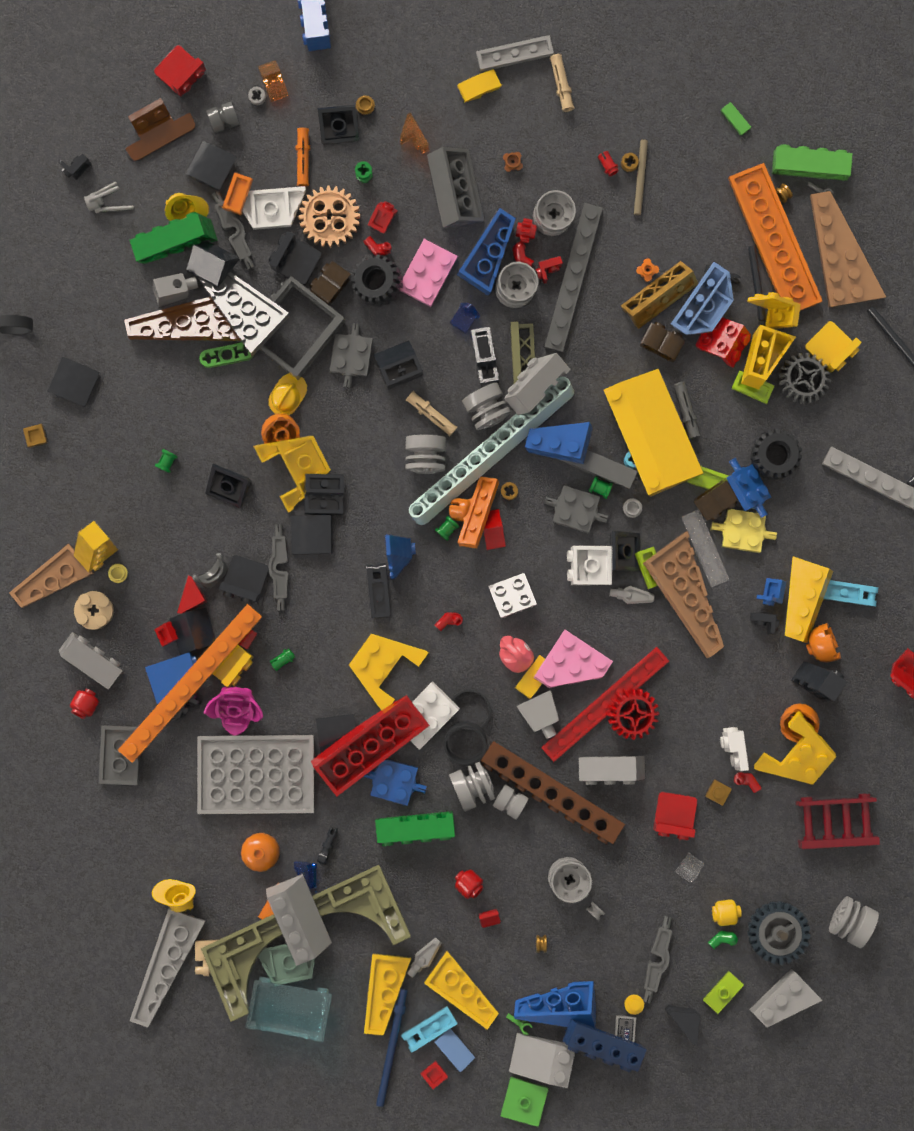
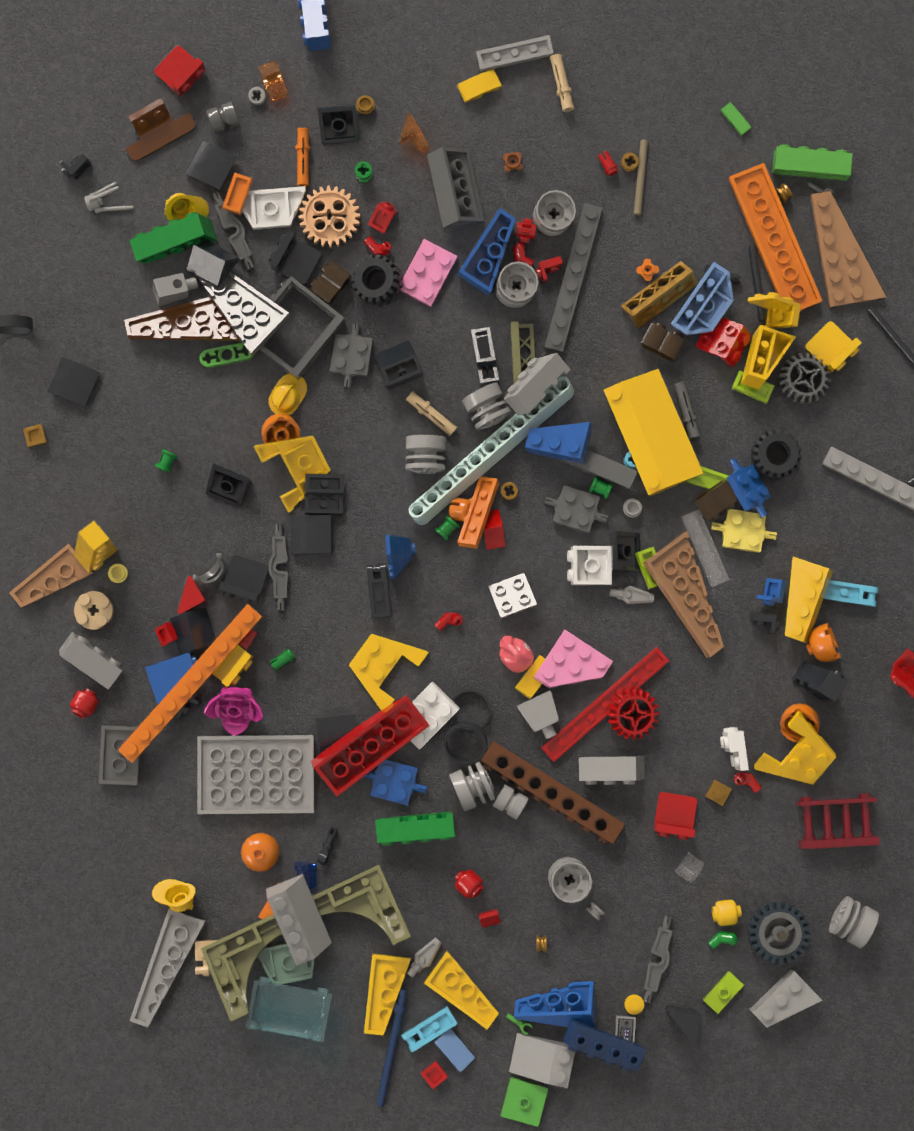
(464, 317): clear blue tile -> none

